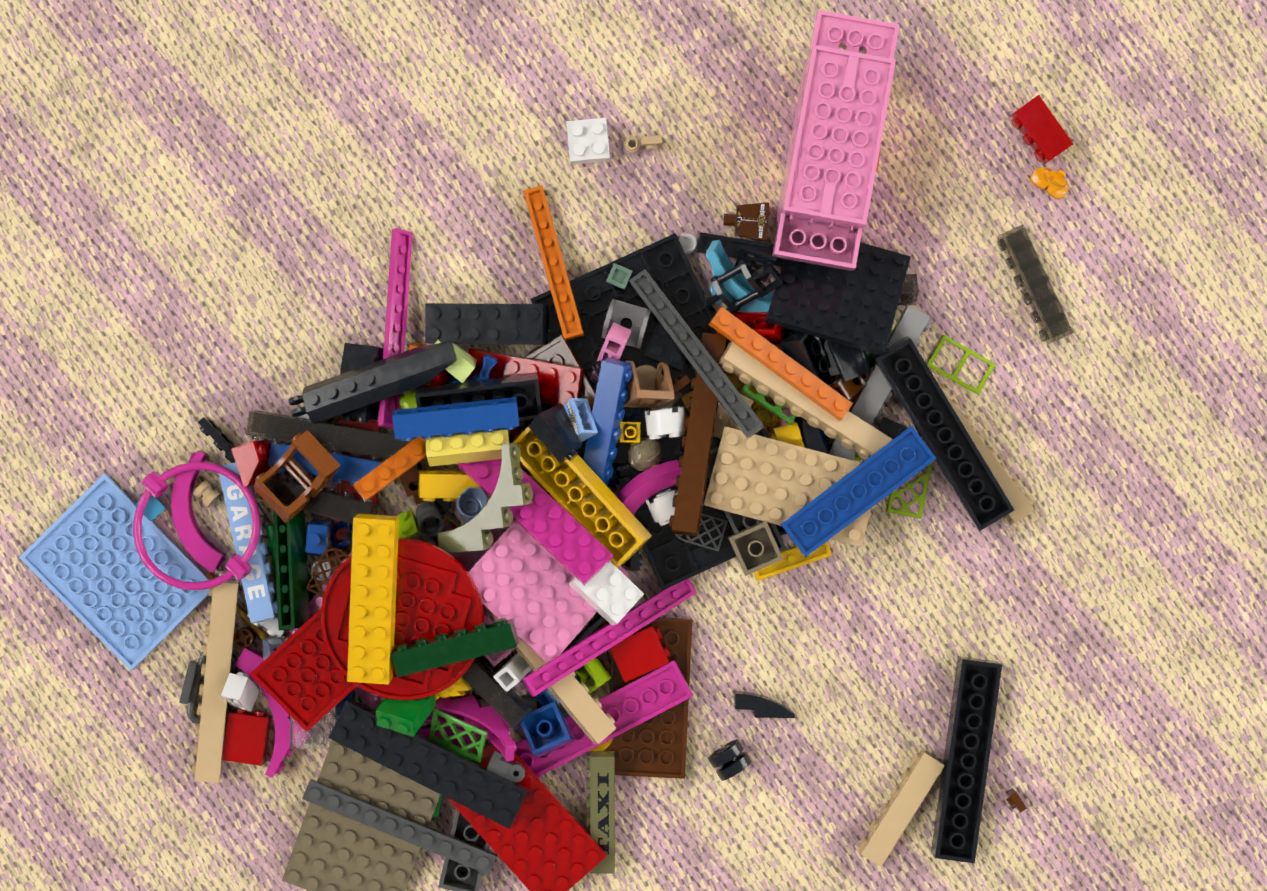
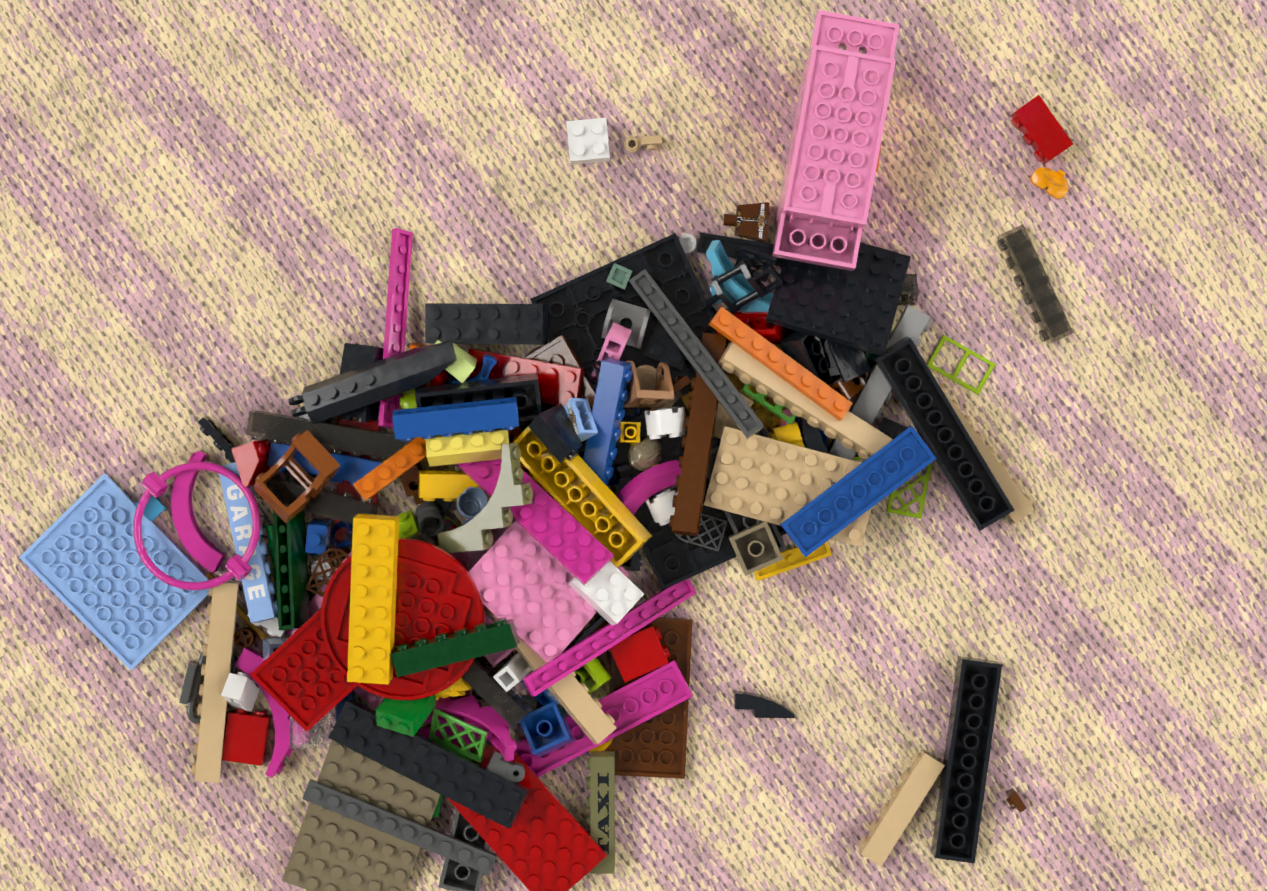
(207, 493): tan wheel -> none
(553, 263): orange plate -> none
(729, 760): black wheel -> none

